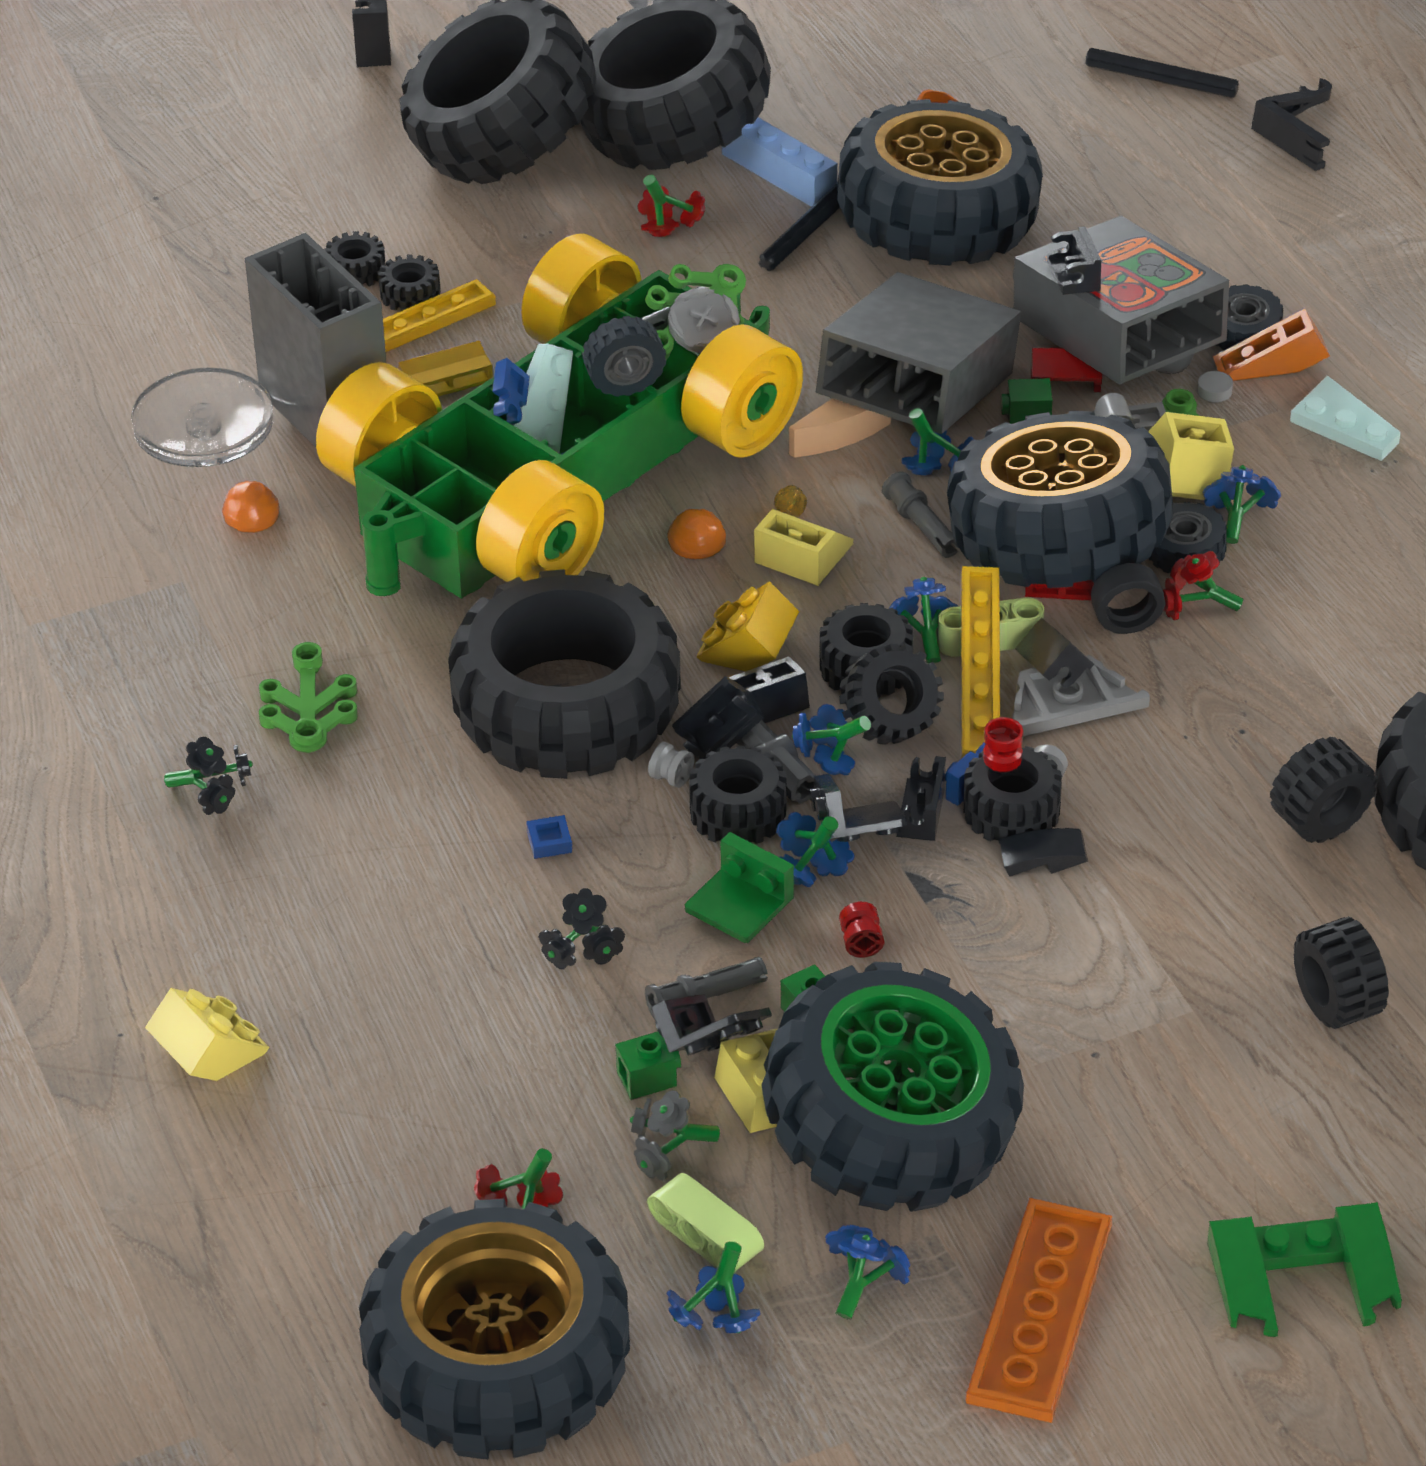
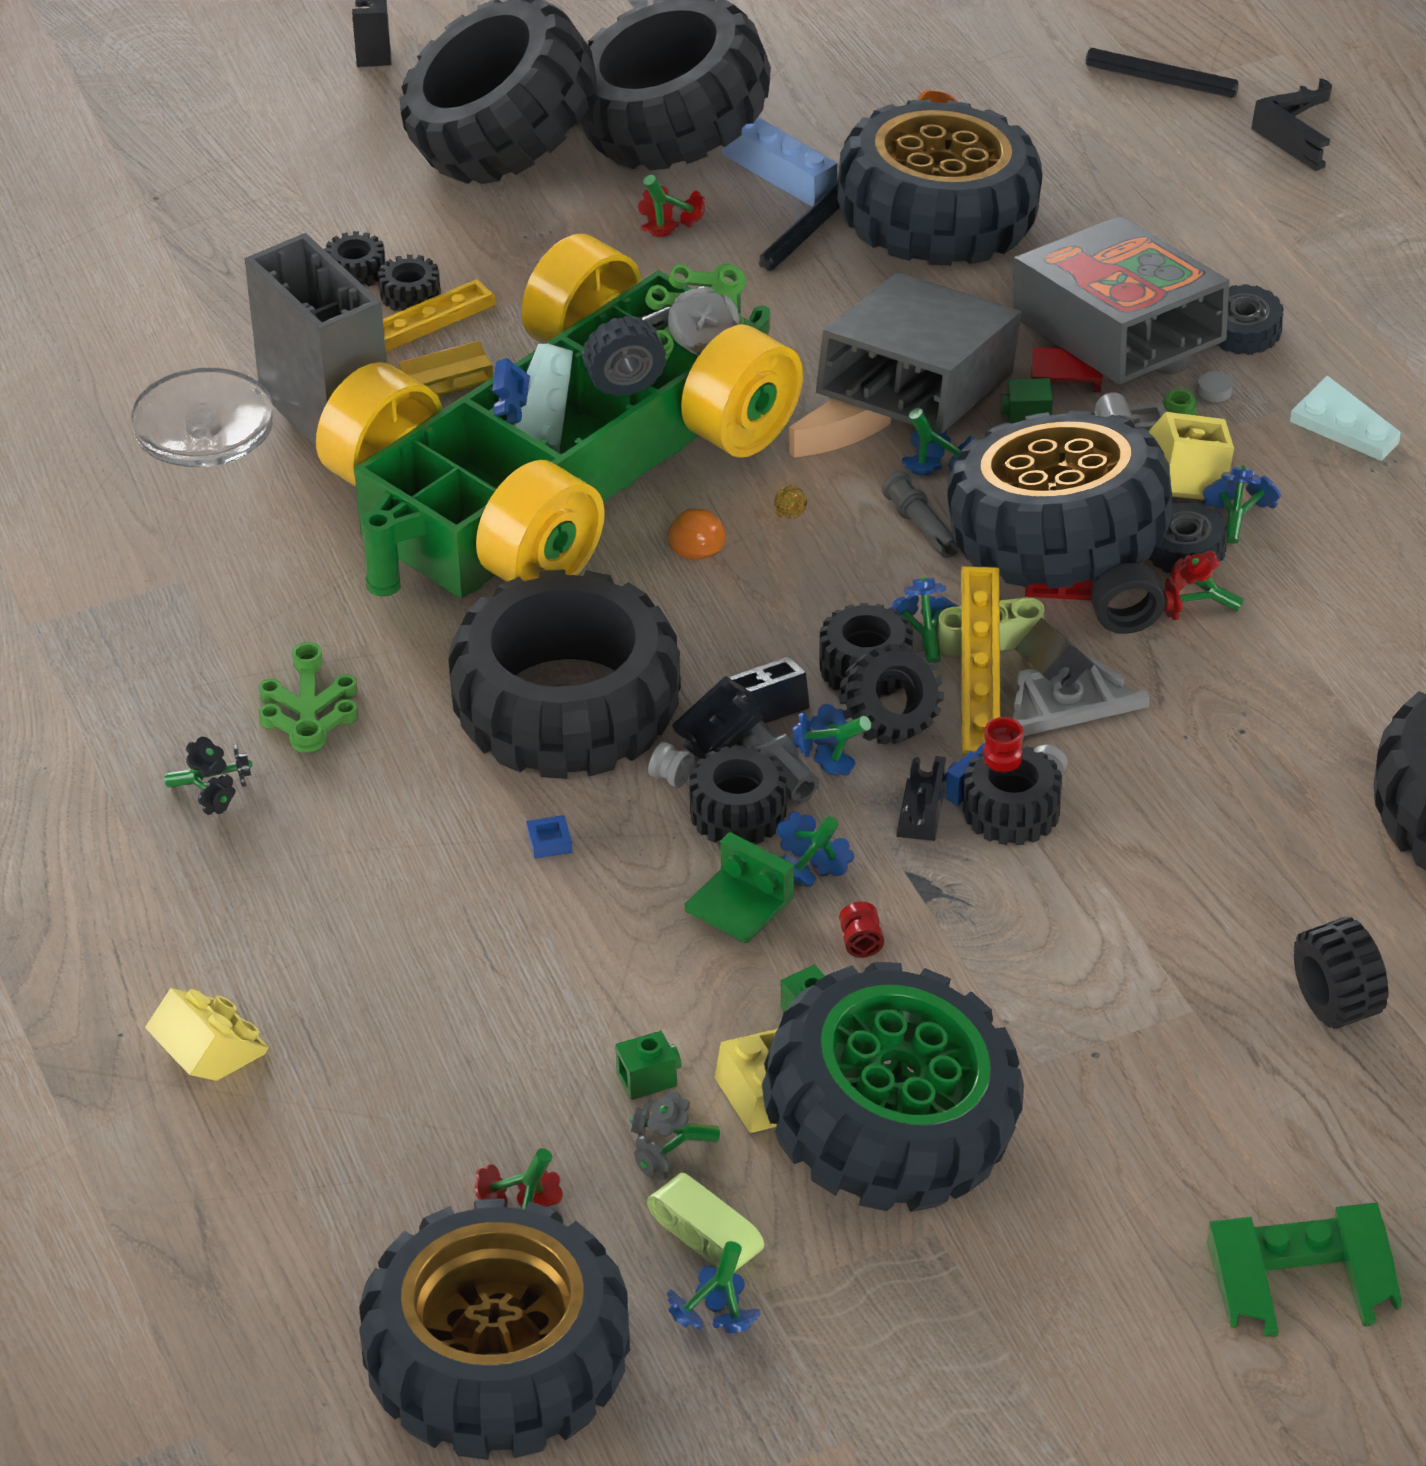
(250, 507): orange piece -> none
(585, 914): black plant -> none
(691, 1026): black bracket -> none
(710, 984): dark grey pin -> none
(749, 629): yellow slope -> none
(798, 547): light yellow slope -> none
(860, 1244): blue plant -> none
(881, 817): black bracket -> none
(1039, 1310): orange tile -> none
(1054, 847): black slope -> none
(1078, 265): black hinge -> none
(1276, 350): orange slope -> none
(1323, 789): black tyre -> none

